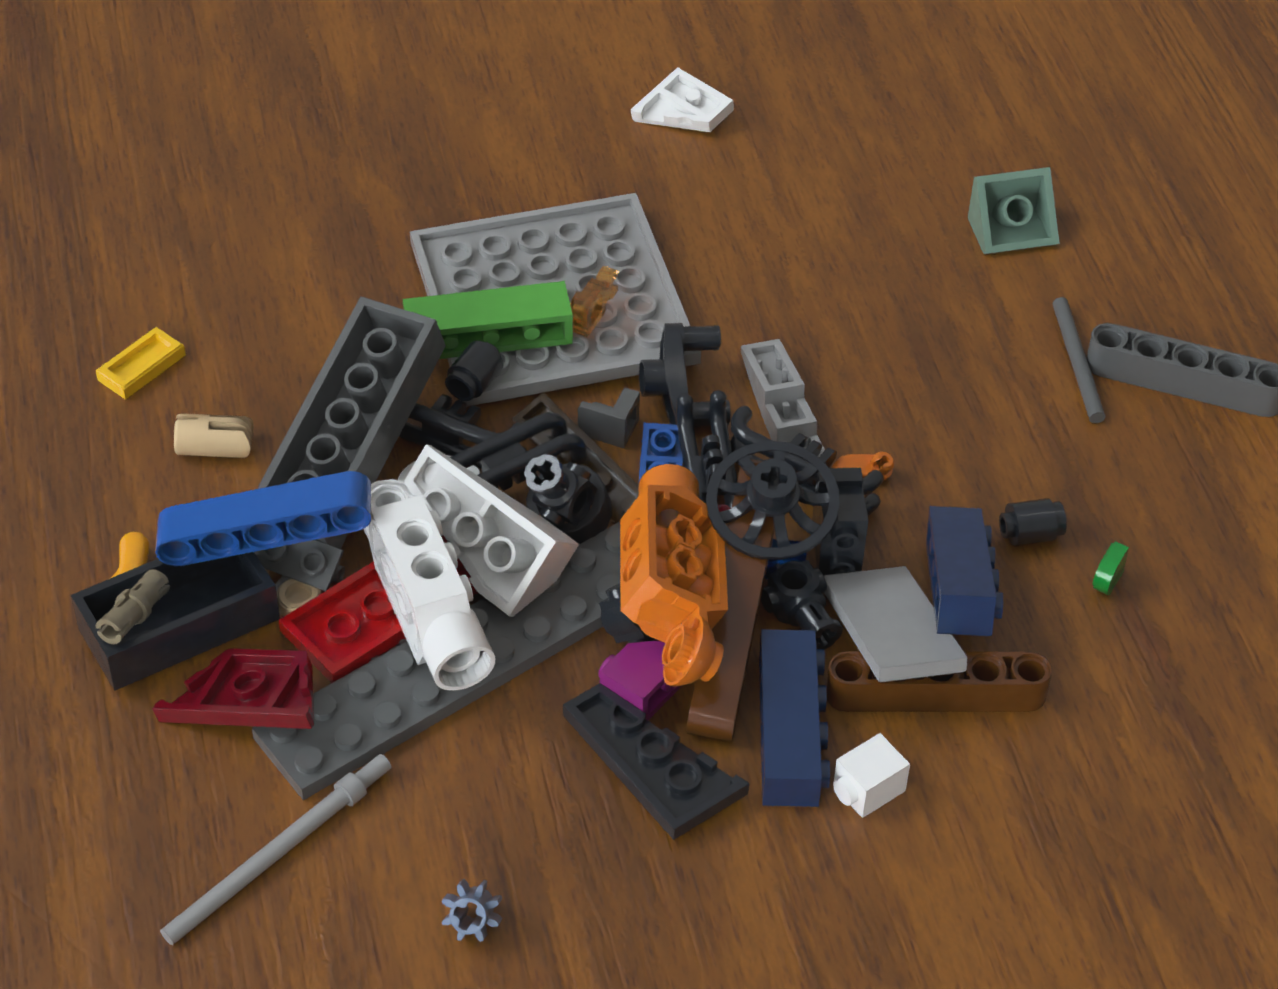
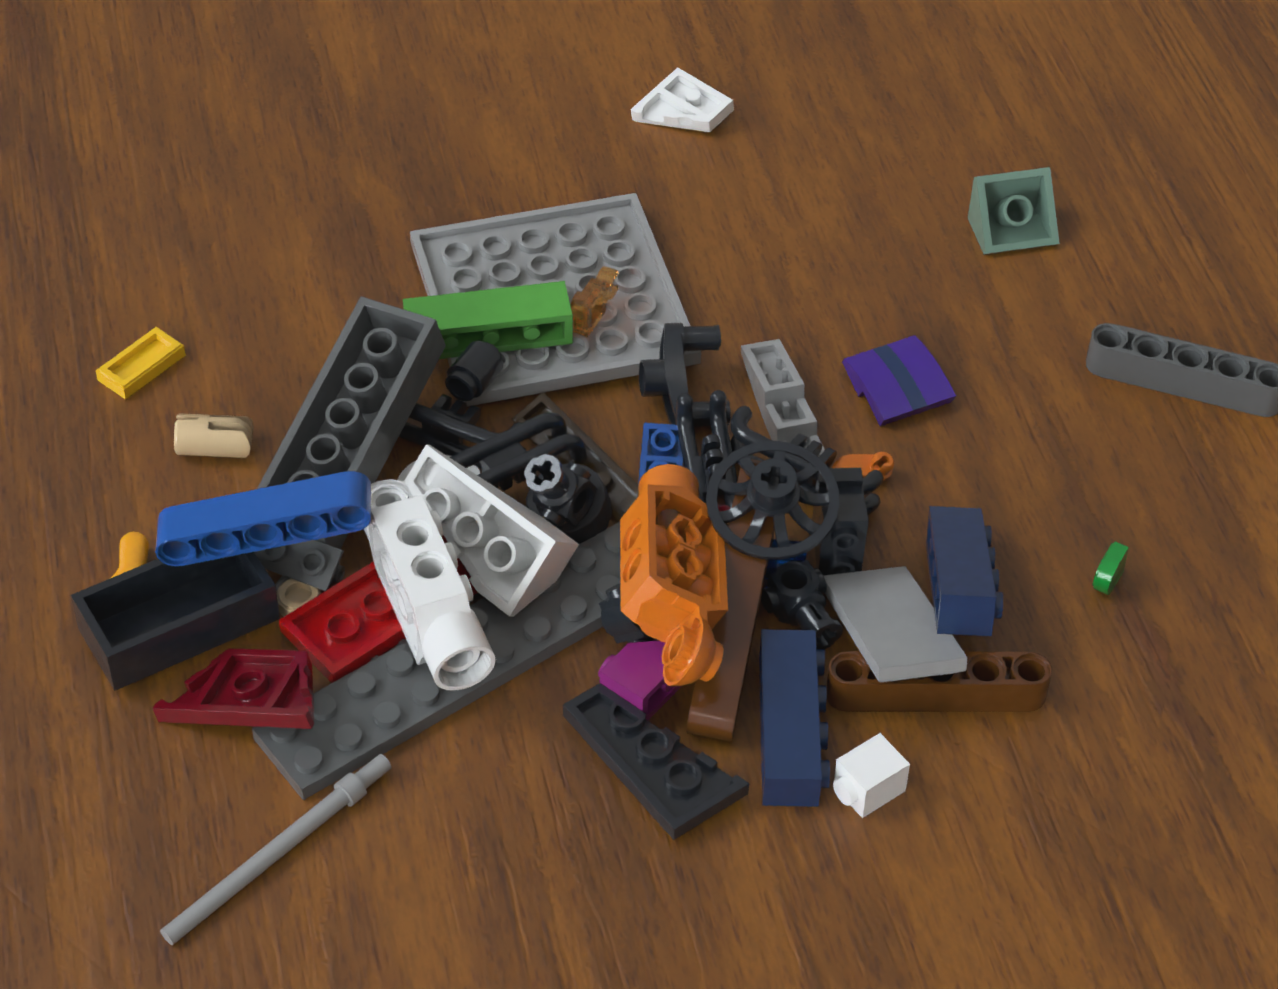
(132, 606): dark tan pin -> none
(485, 906): sand blue gear -> none
(610, 423): dark grey panel -> none
(899, 380): none -> dark purple slope
(1033, 521): black brick -> none
(1078, 360): dark grey bar -> none

